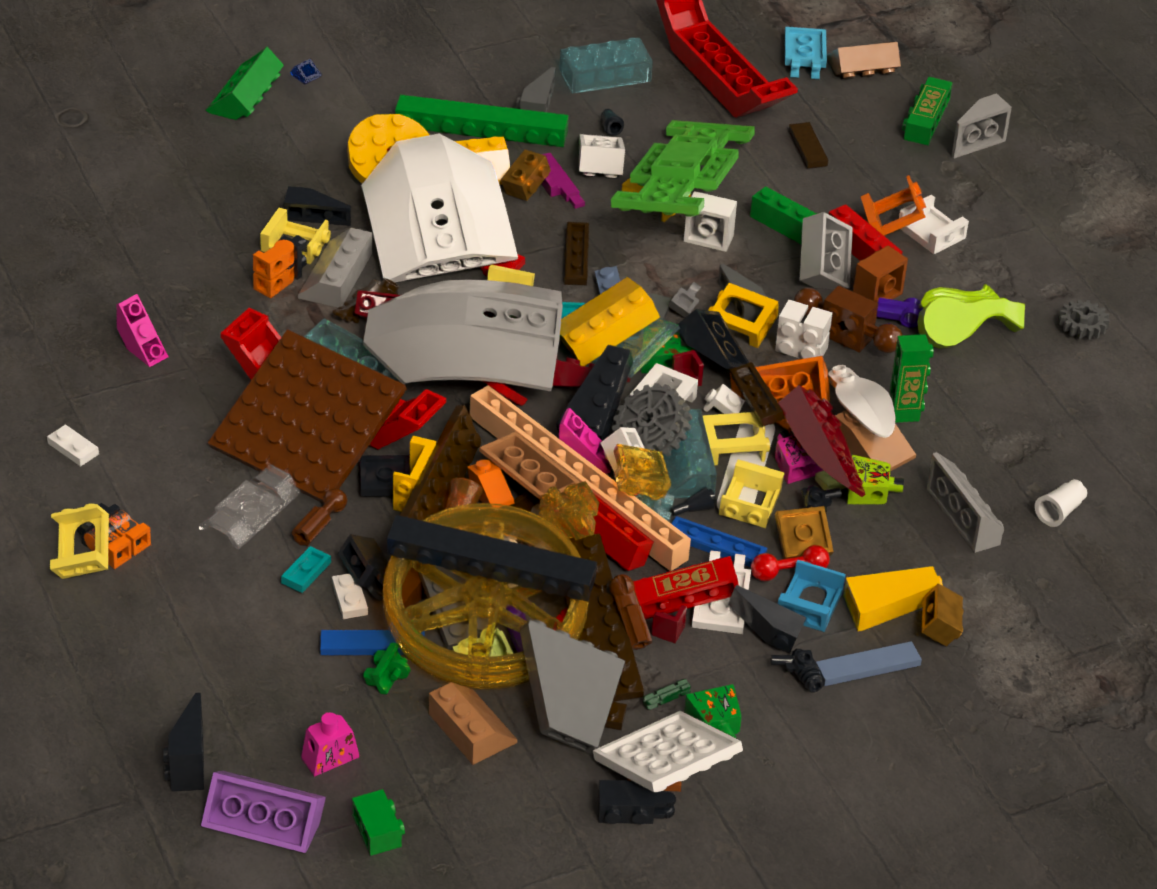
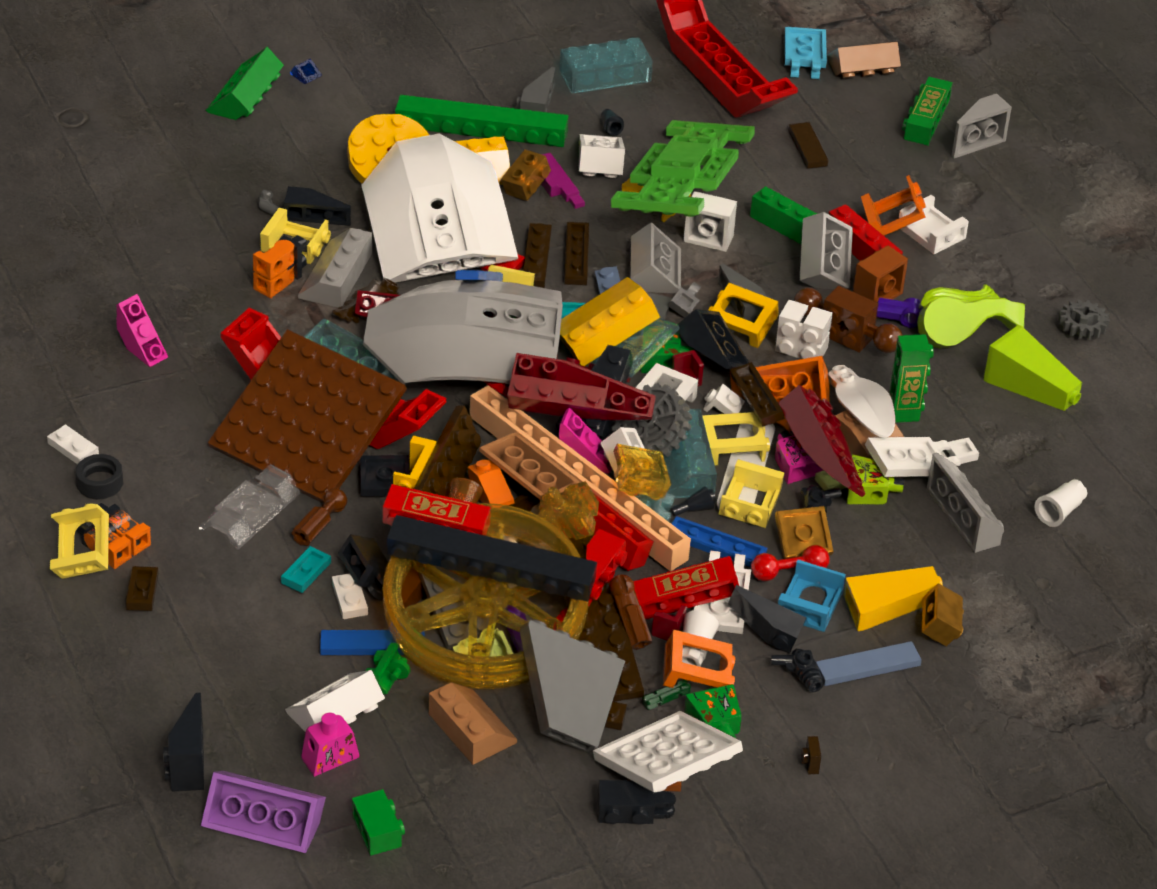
(99, 463): none -> black tyre
(142, 588): none -> dark brown plate
(265, 202): none -> dark grey arm
(343, 697): none -> white slope
(436, 510): none -> red brick
(478, 275): none -> blue tile
(538, 252): none -> dark brown plate
(555, 385): none -> dark red wedge
(609, 553): none -> red slope
(655, 261): none -> light grey slope
(675, 668): none -> orange panel
(699, 624): none -> white plant
(812, 755): none -> dark brown plate
(906, 455): none -> white tile
(964, 450): none -> white plate
(1029, 369): none -> lime slope

